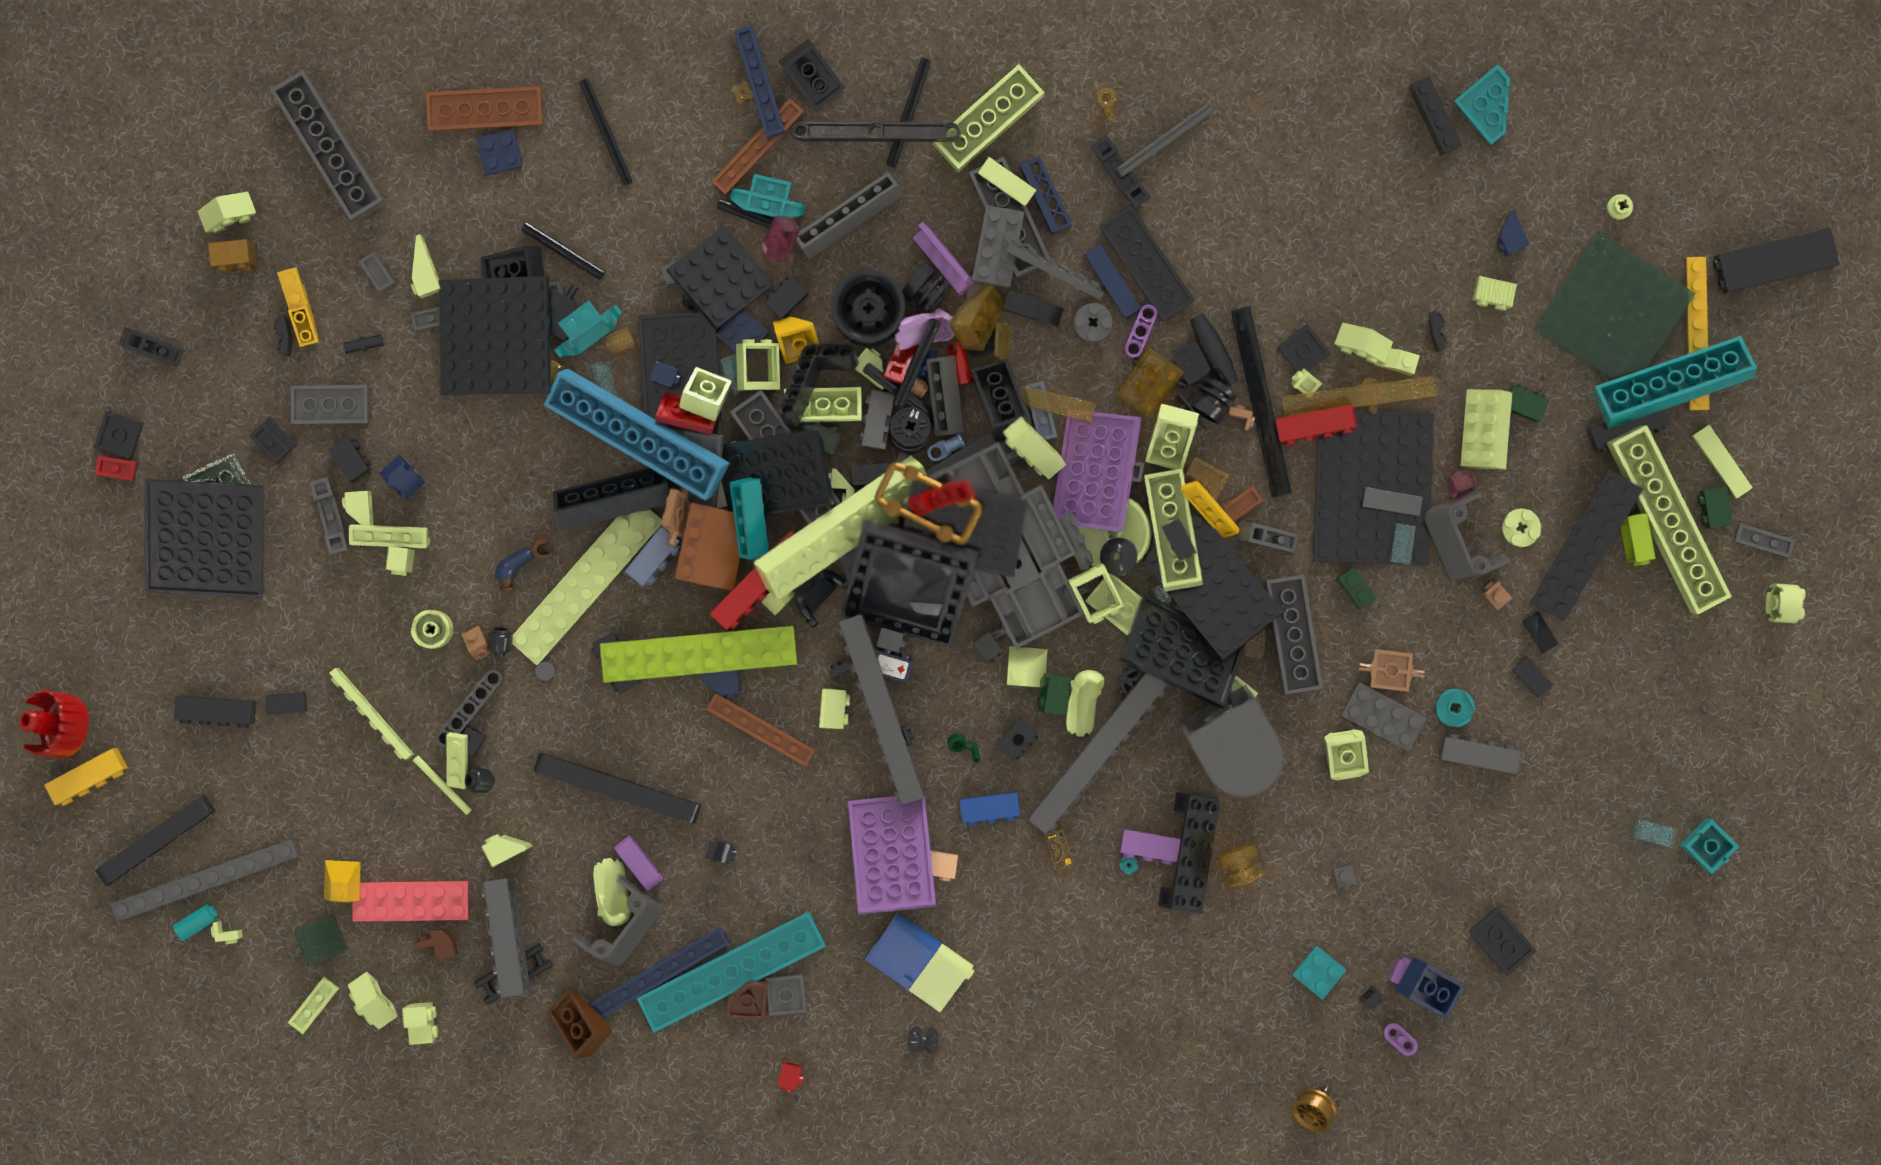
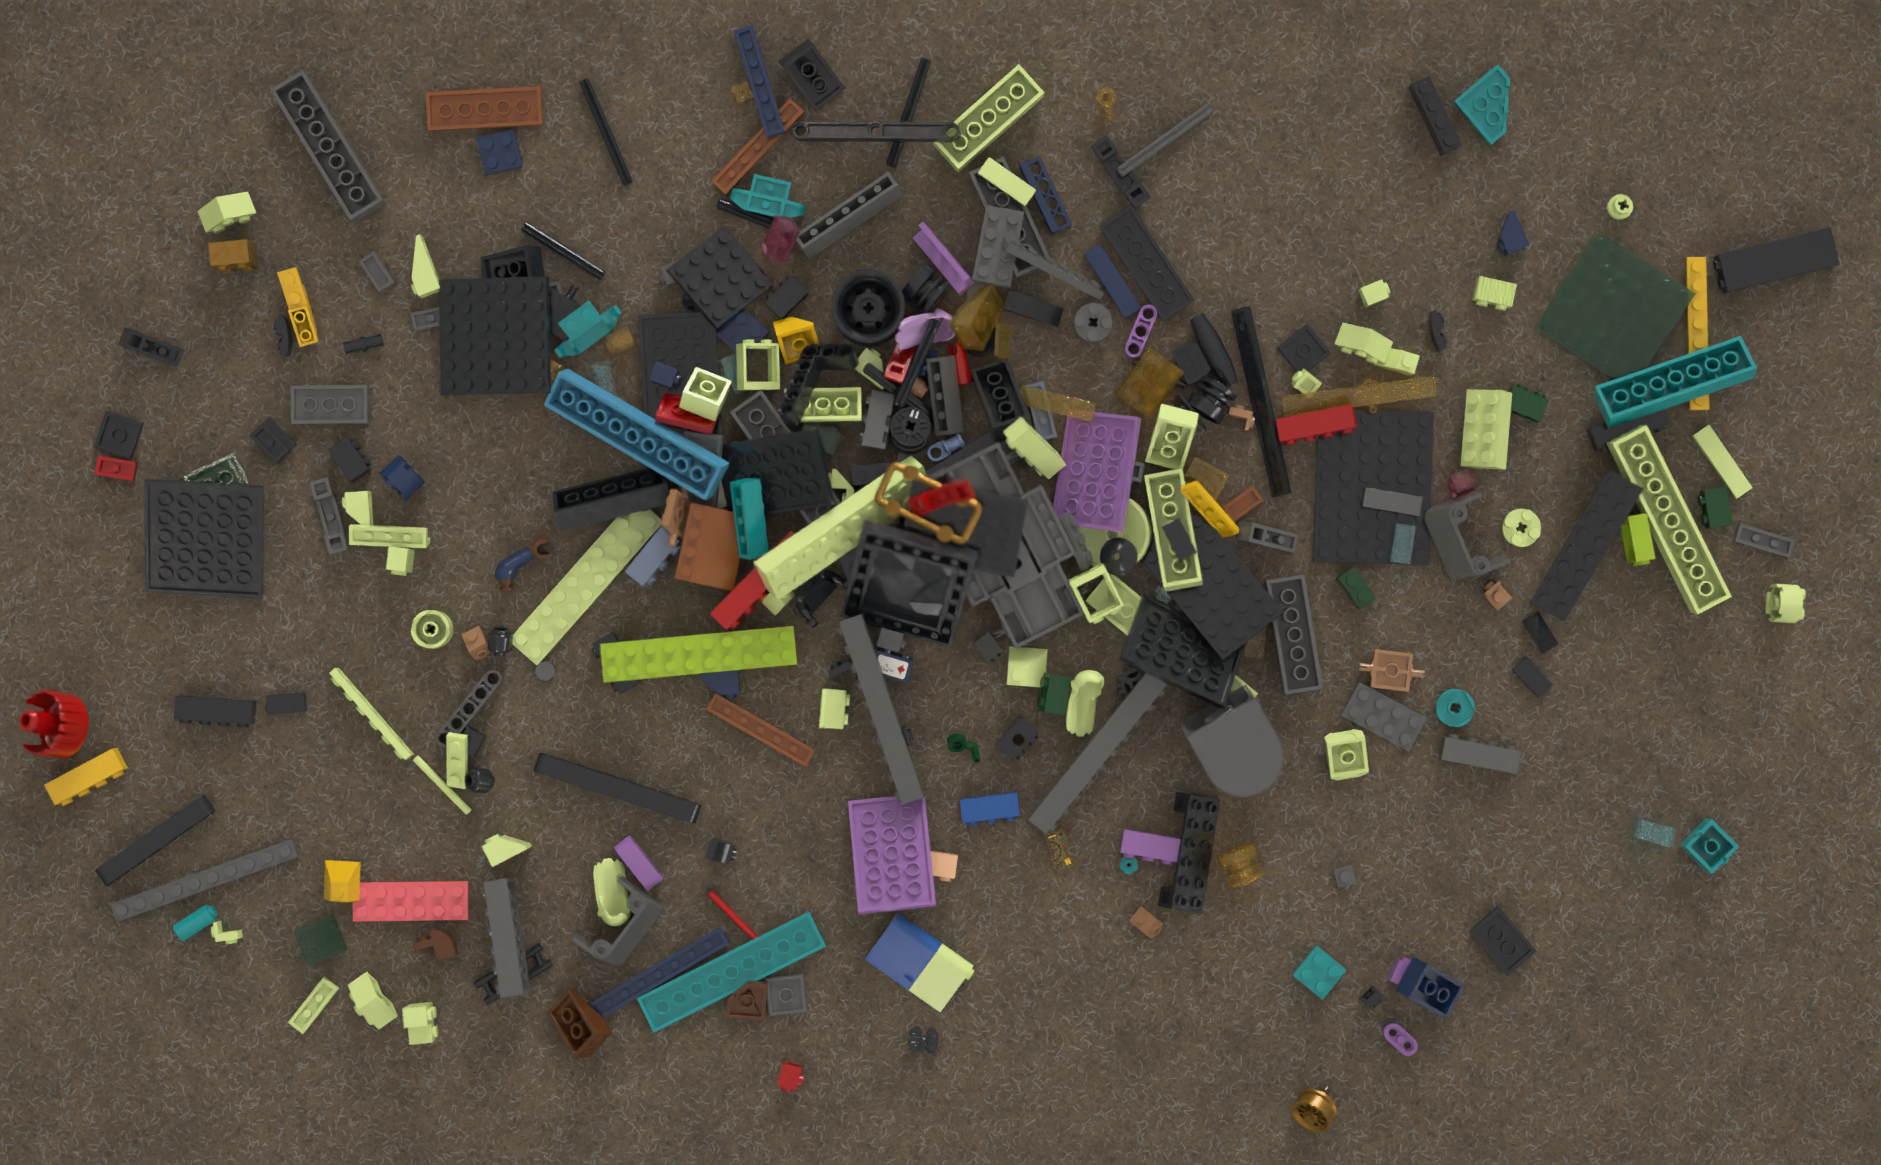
(732, 915): none -> red bar
(1146, 922): none -> medium nougat bracket
(1374, 293): none -> yellowish green brick

